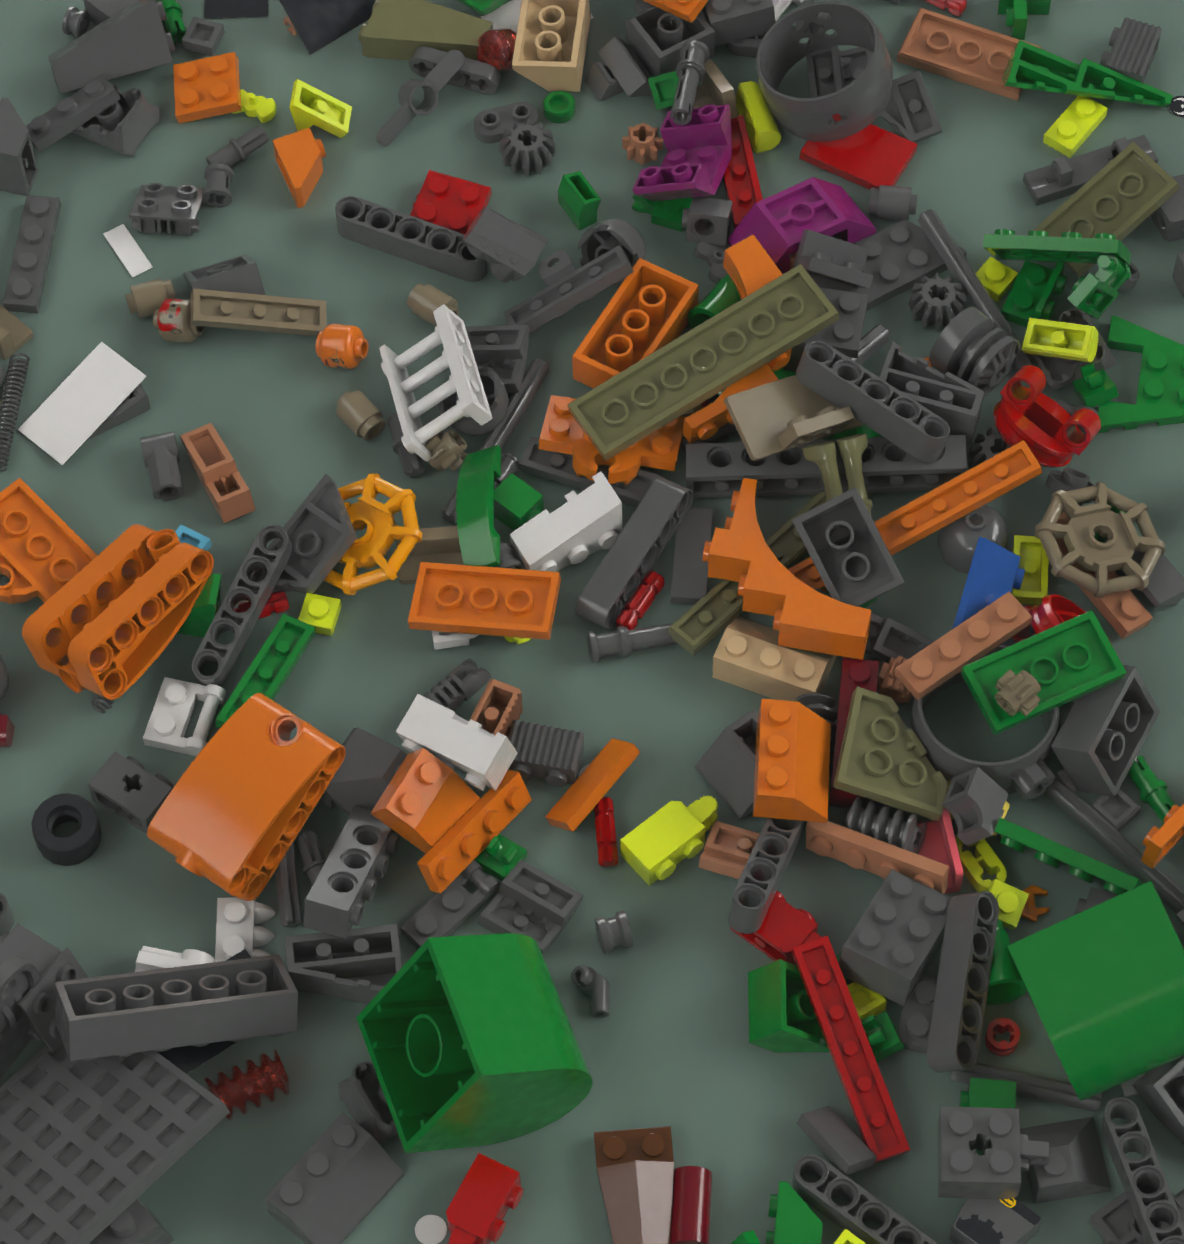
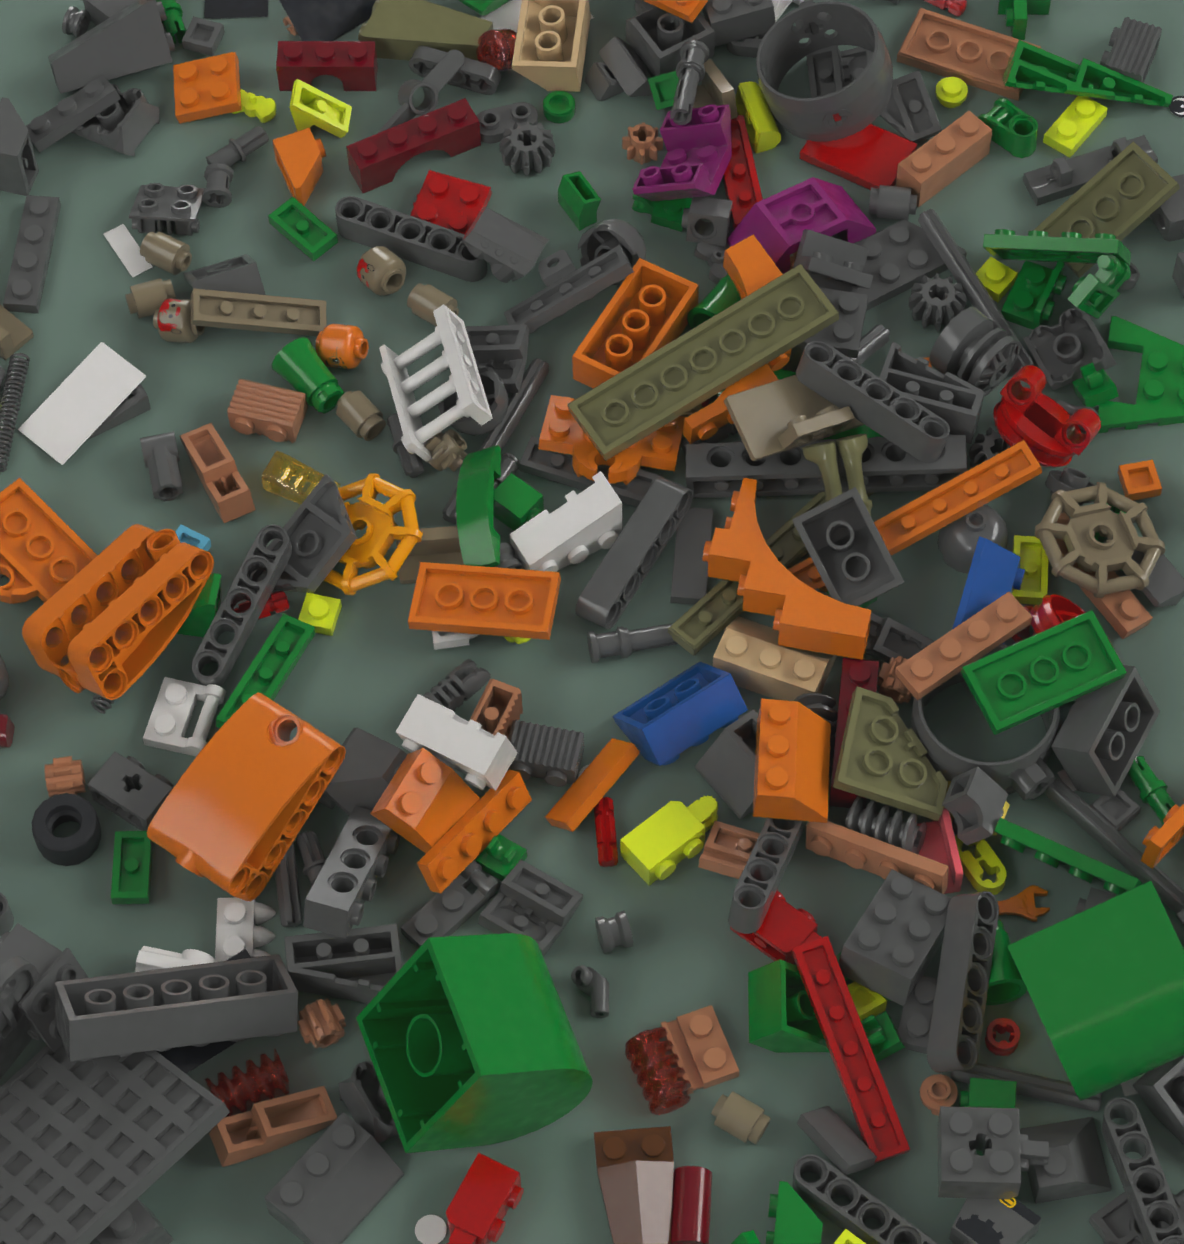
(65, 776): none -> nougat gear
(131, 868): none -> green plate
(166, 252): none -> dark tan brick
(267, 411): none -> nougat brick
(272, 1125): none -> nougat slope
(291, 467): none -> clear yellow slope
(303, 229): none -> green plate
(308, 374): none -> green plant
(321, 1023): none -> nougat gear
(347, 60): none -> dark red arch
(380, 156): none -> dark red arch
(381, 271): none -> dark tan head
(640, 600): red axle -> none
(655, 1071): none -> clear red piece
(681, 713): none -> blue slope
(701, 1049): none -> nougat plate
(740, 1118): none -> dark tan brick
(938, 1091): none -> nougat plate
(945, 157): none -> nougat brick
(951, 92): none -> neon yellow plate
(1010, 902): neon yellow plate -> none
(1012, 128): none -> green piece
(1017, 692): dark tan gear -> none
(1060, 340): neon yellow brick -> none
(1140, 480): none -> orange plate

